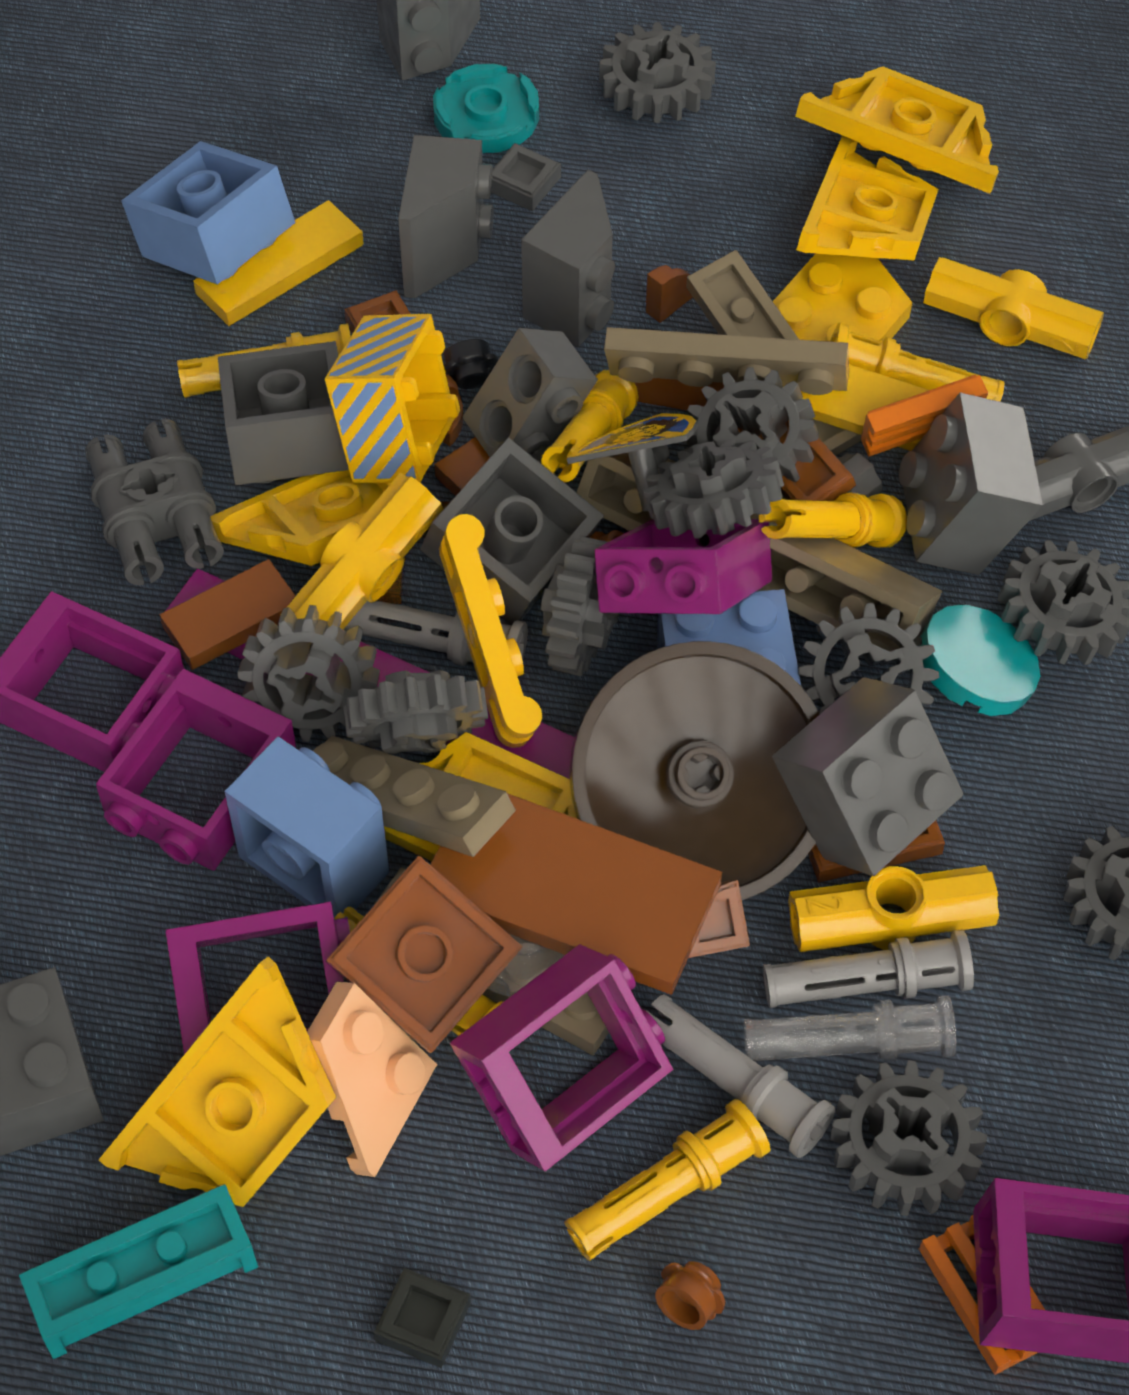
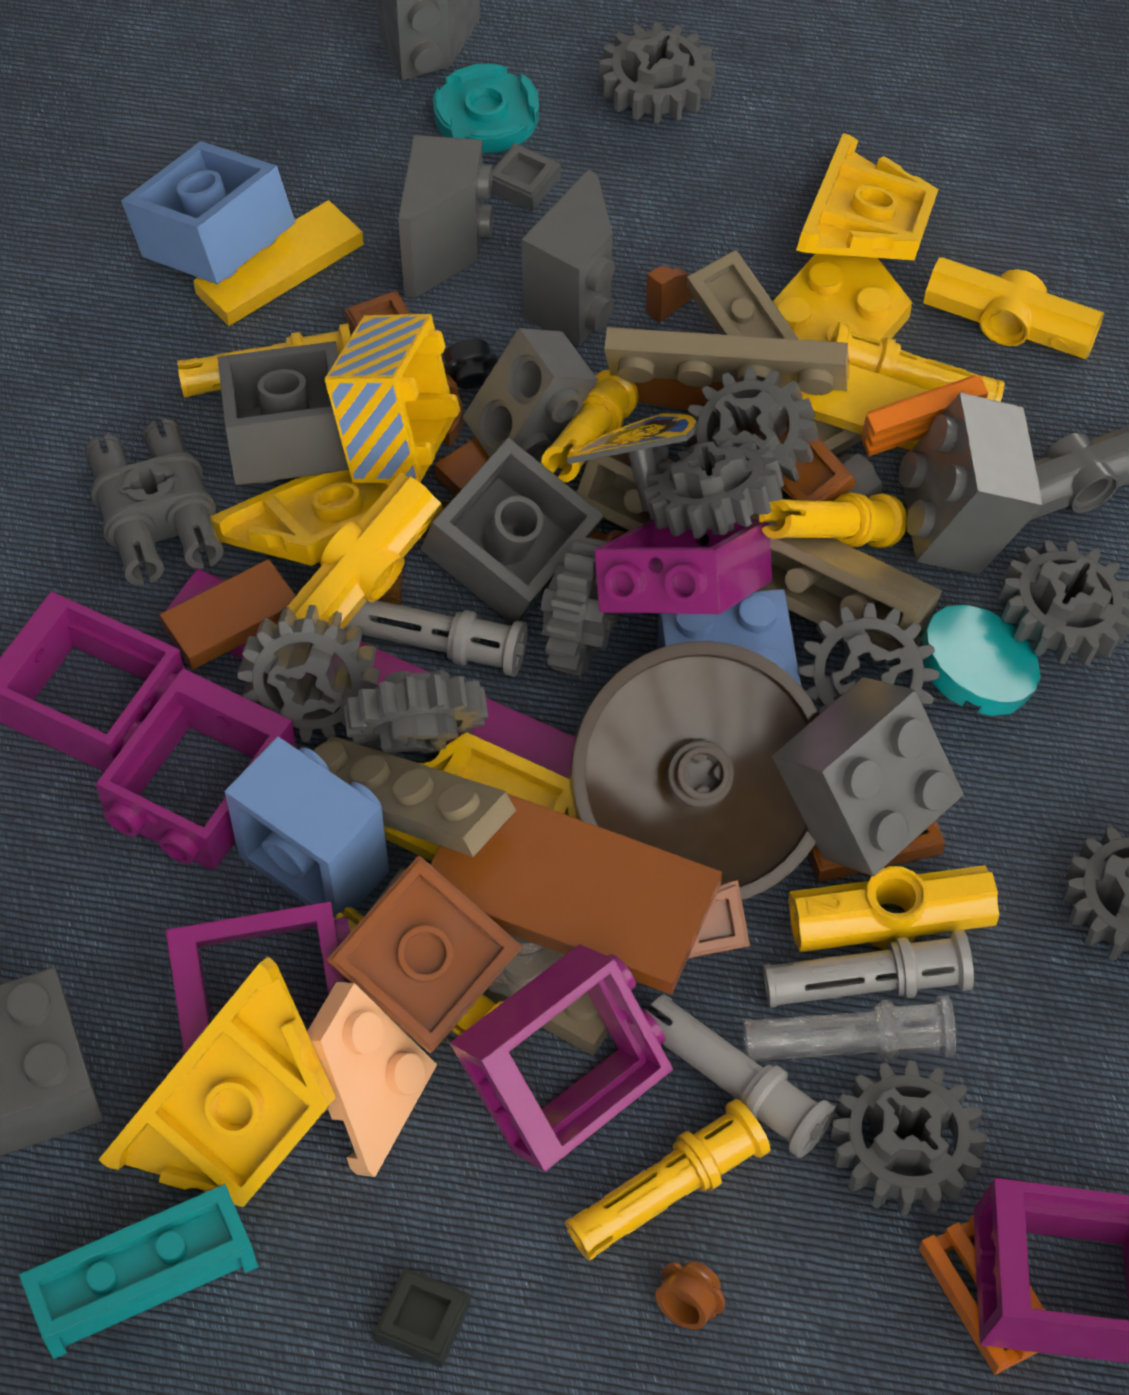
(494, 657): yellow plate -> none
(910, 122): yellow wing -> none

